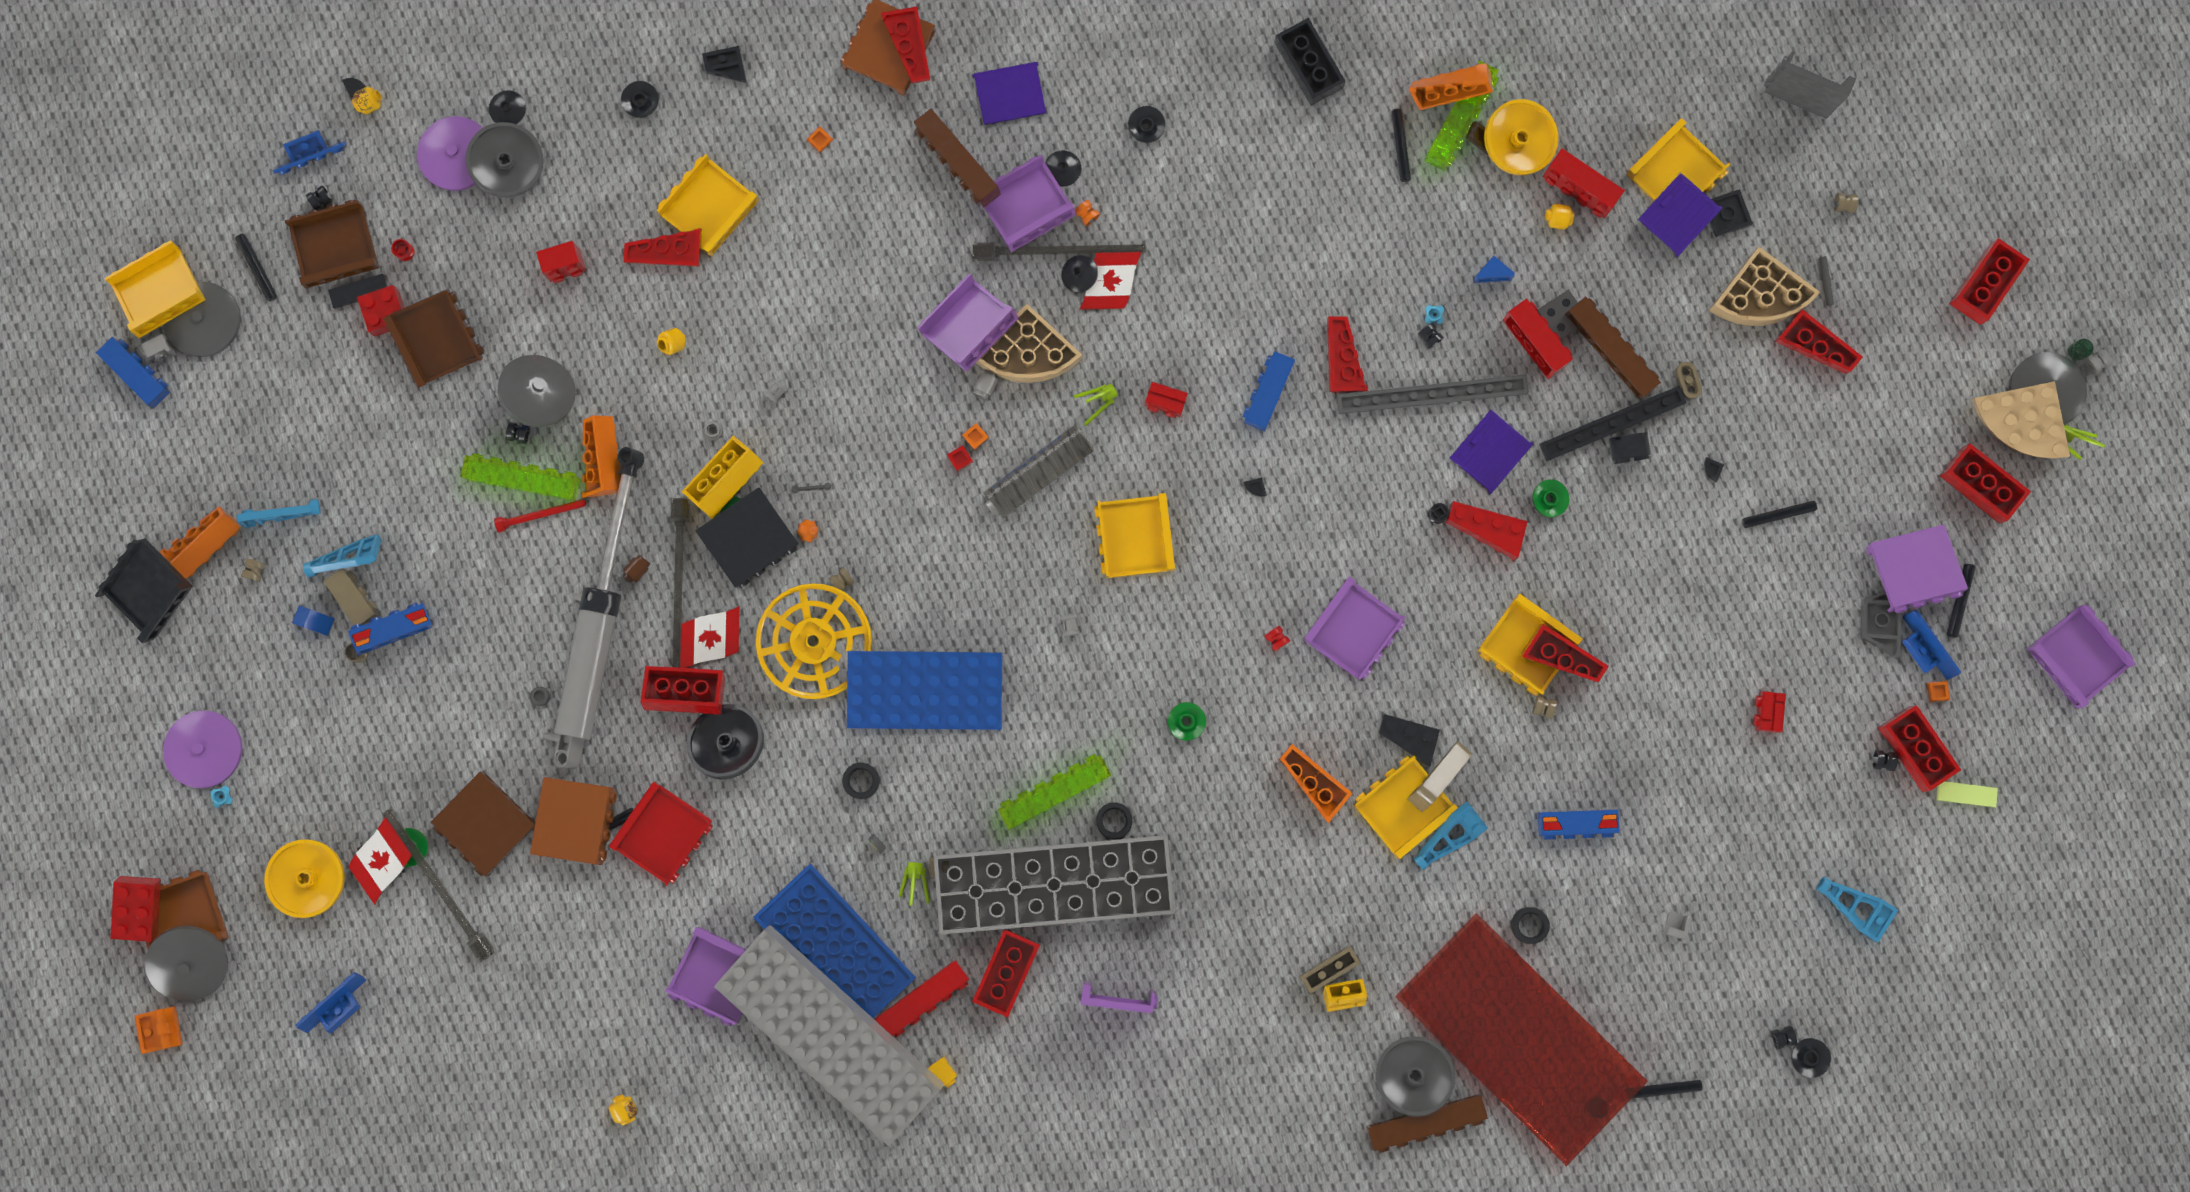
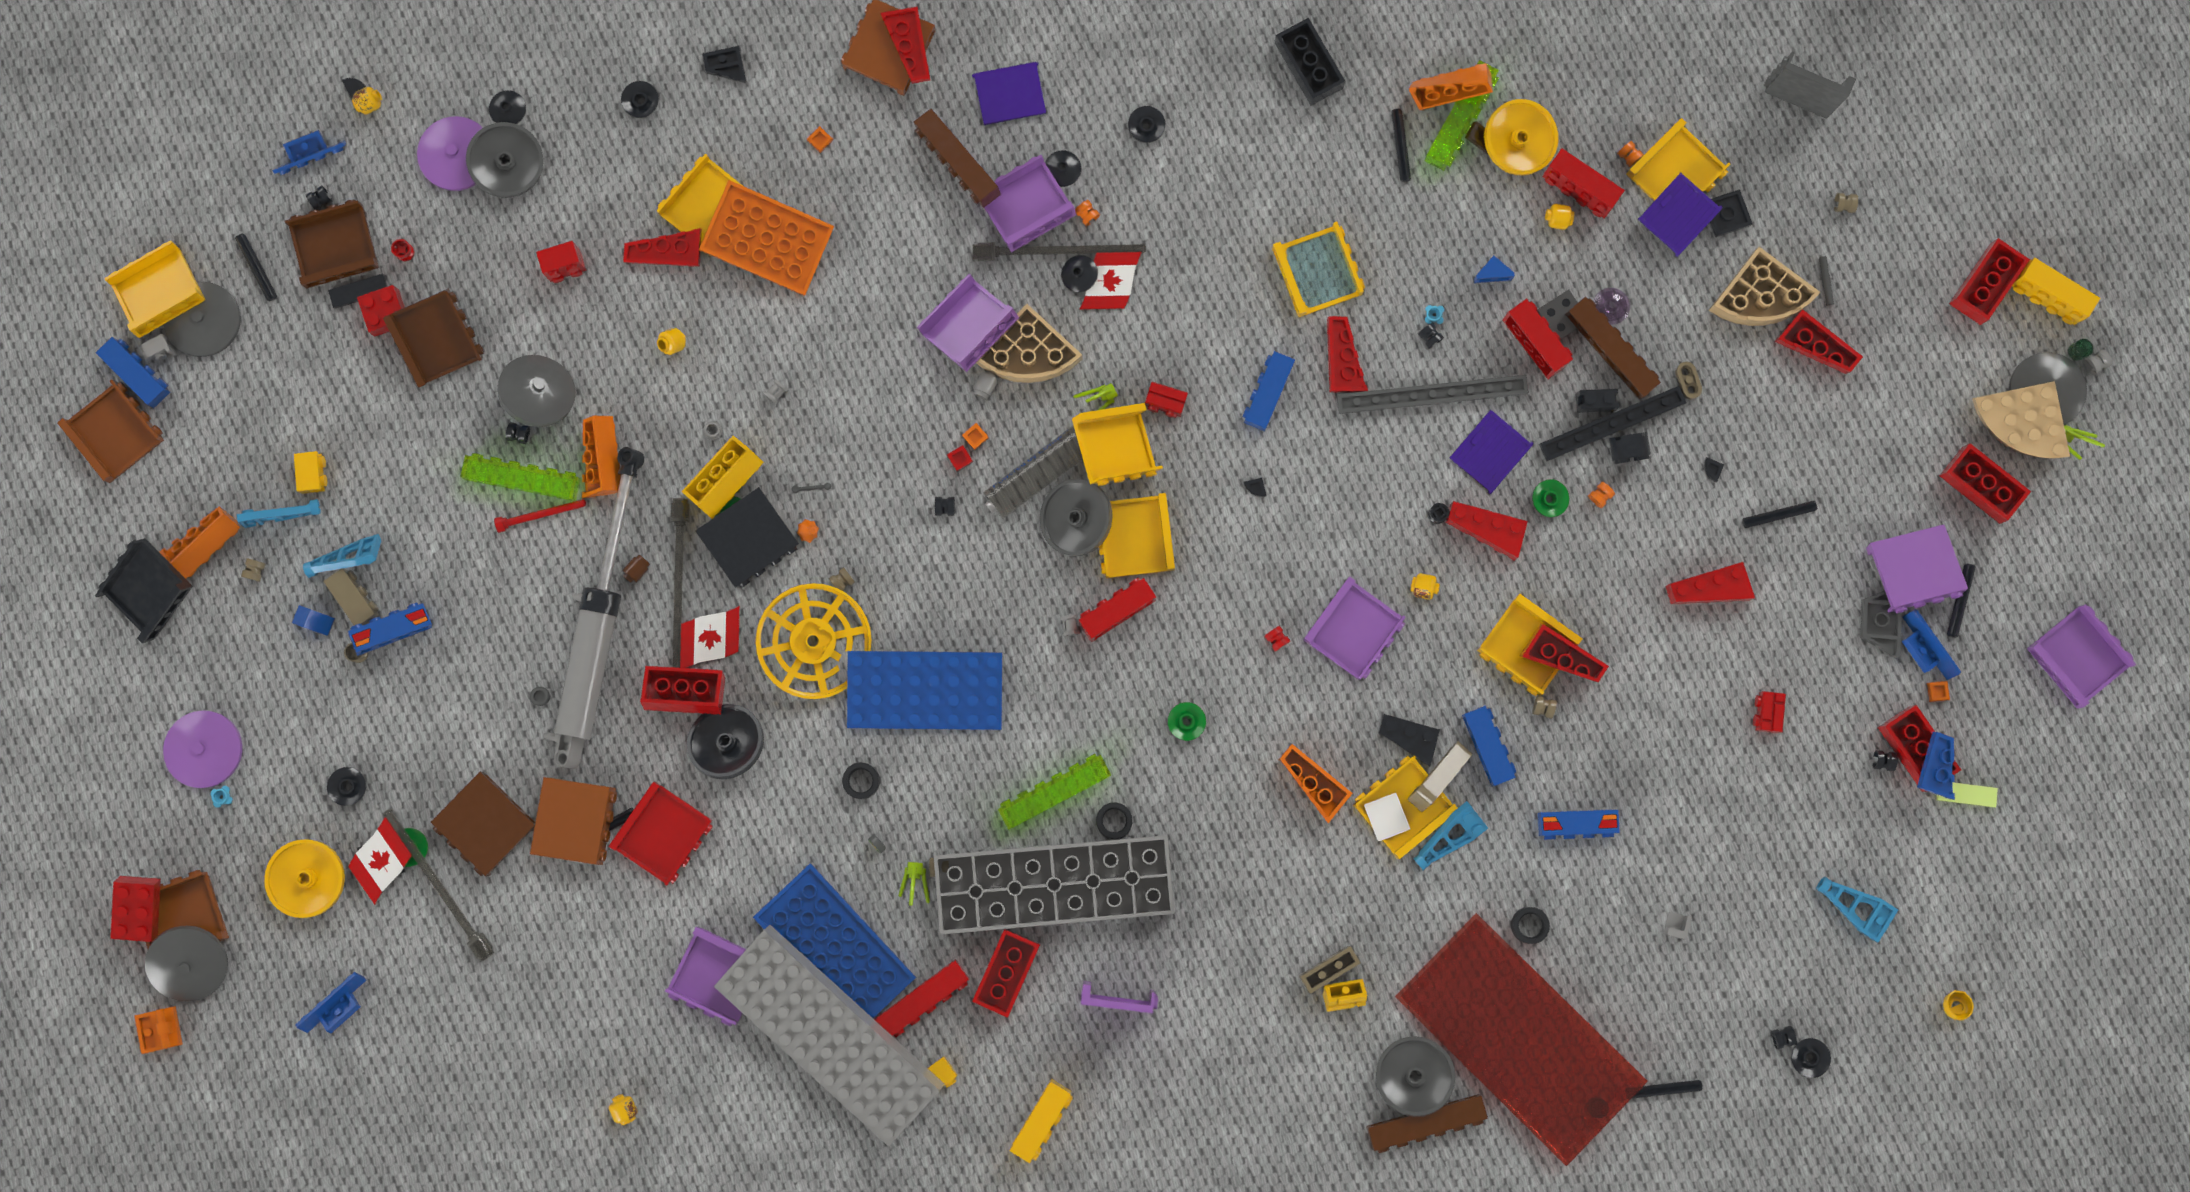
(112, 432): none -> dark orange panel
(309, 472): none -> yellow brick
(338, 781): none -> black dish
(766, 237): none -> orange plate
(944, 506): none -> black wheel
(1040, 1121): none -> yellow brick
(1076, 517): none -> dark grey dish
(1115, 444): none -> yellow panel
(1117, 609): none -> red brick
(1319, 270): none -> clear light blue panel
(1387, 817): none -> white sticker
(1425, 586): none -> yellow head
(1488, 746): none -> blue brick
(1597, 400): none -> black brick
(1601, 495): none -> orange wheel
(1617, 314): none -> clear purple dish
(1633, 157): none -> orange wheel
(1719, 585): none -> red wedge
(1937, 766): none -> blue wing
(1960, 1011): none -> yellow hair
(2055, 292): none -> yellow brick

